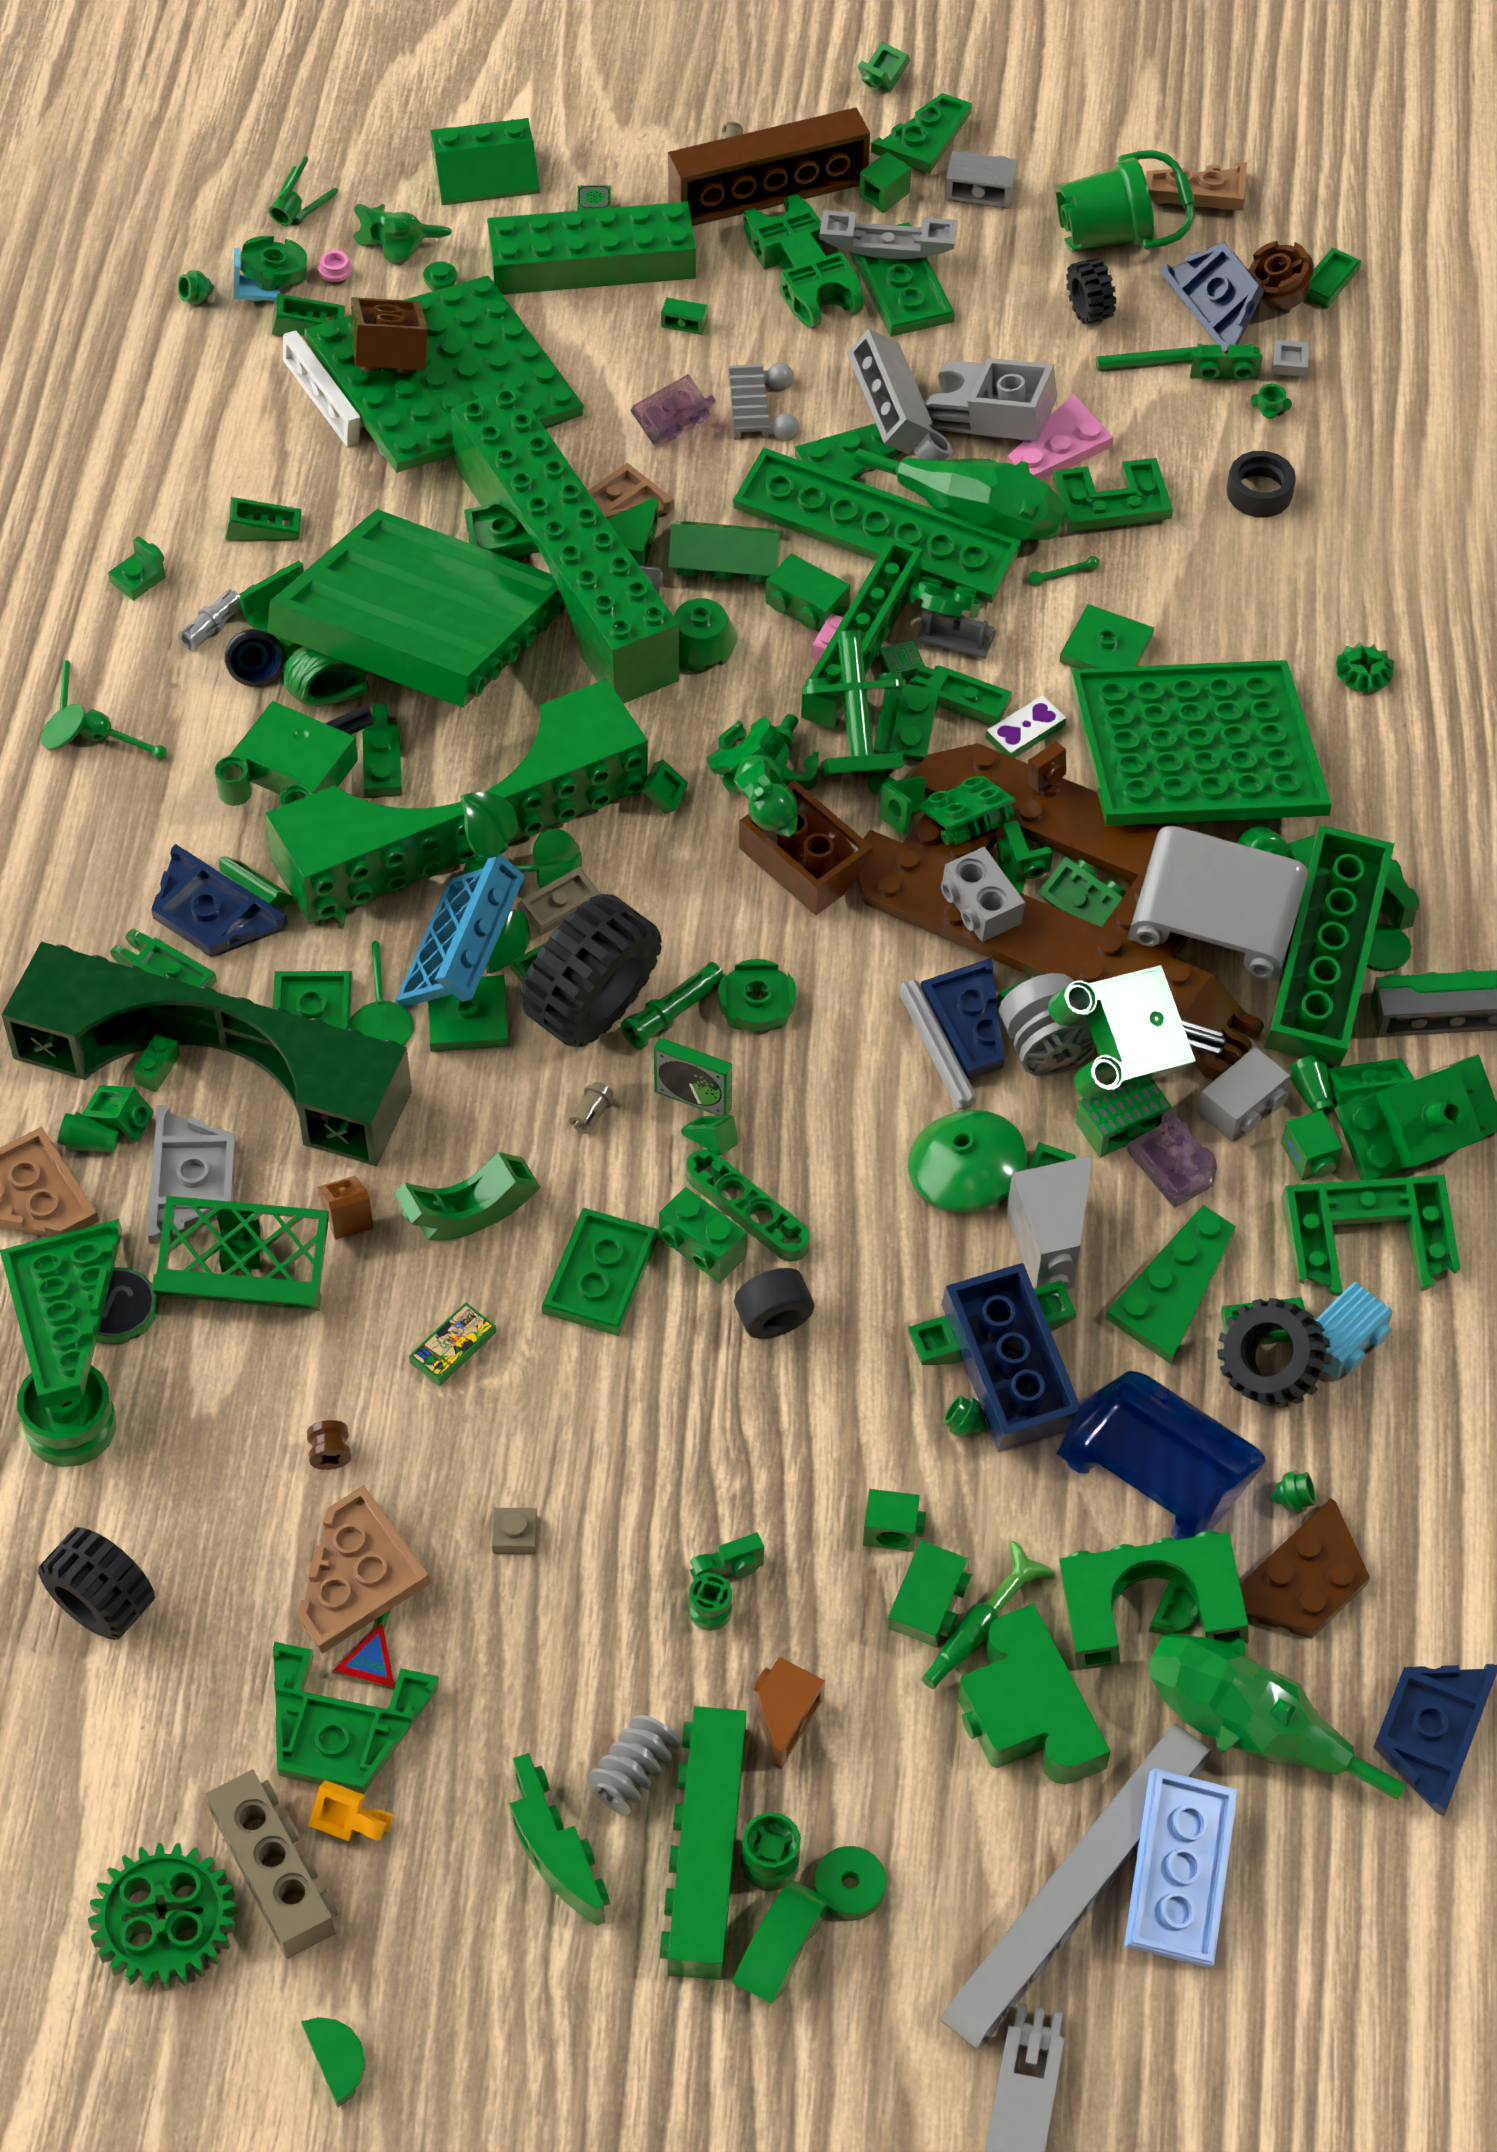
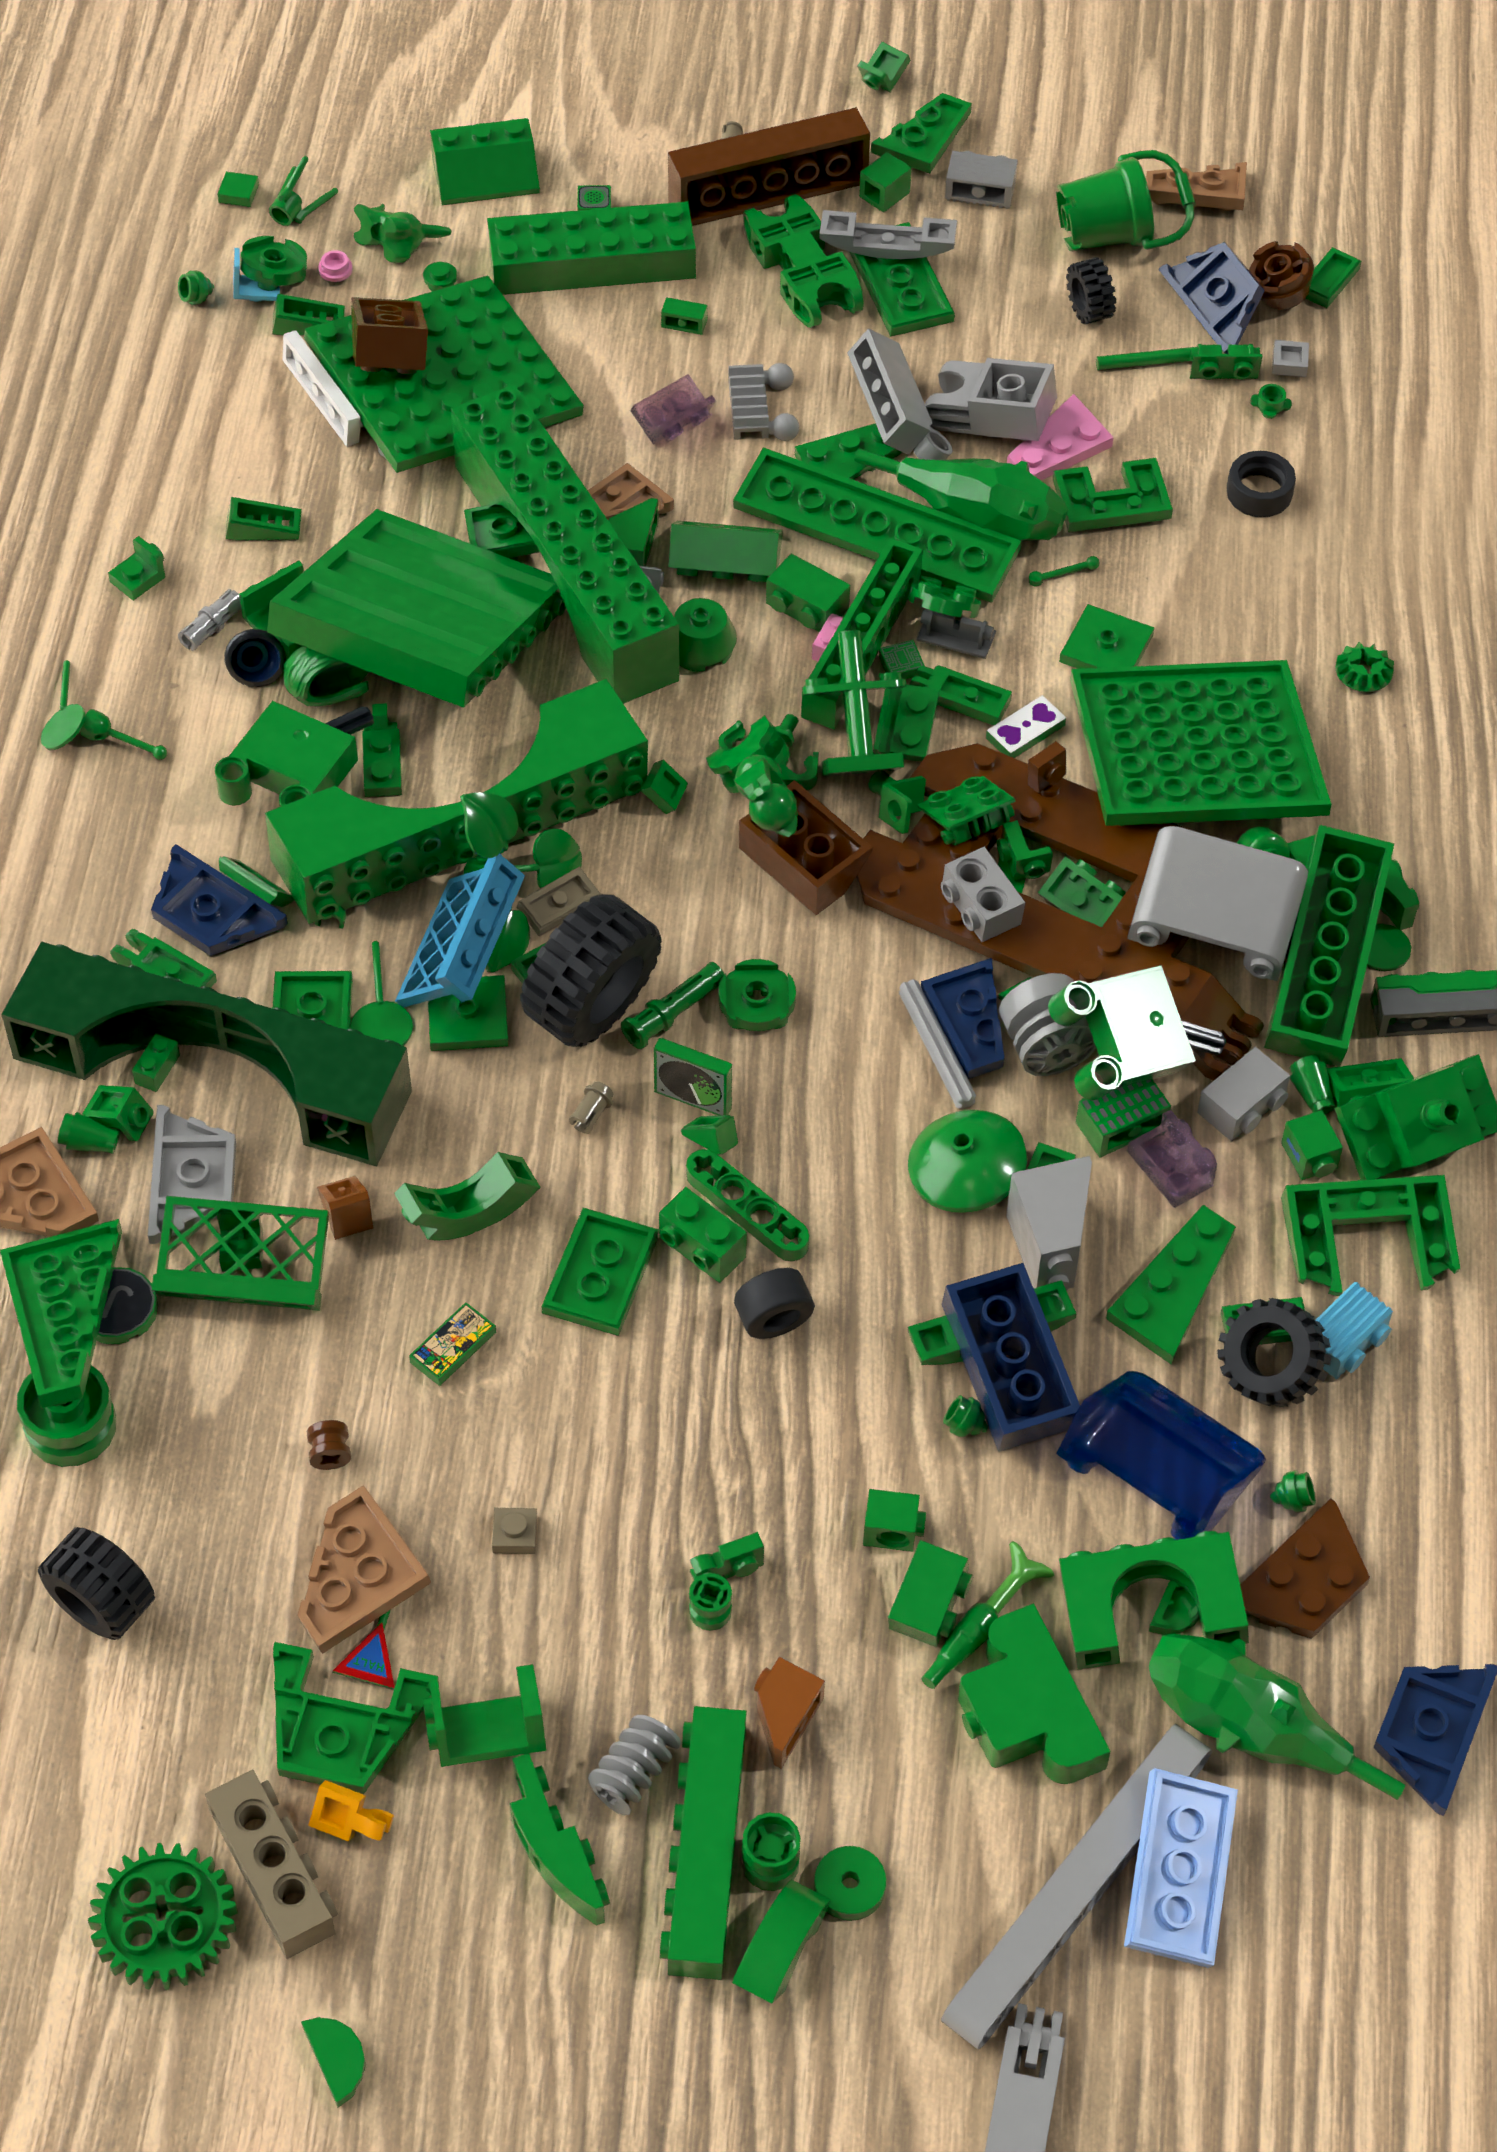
(238, 189): none -> green tile
(486, 1727): none -> green panel

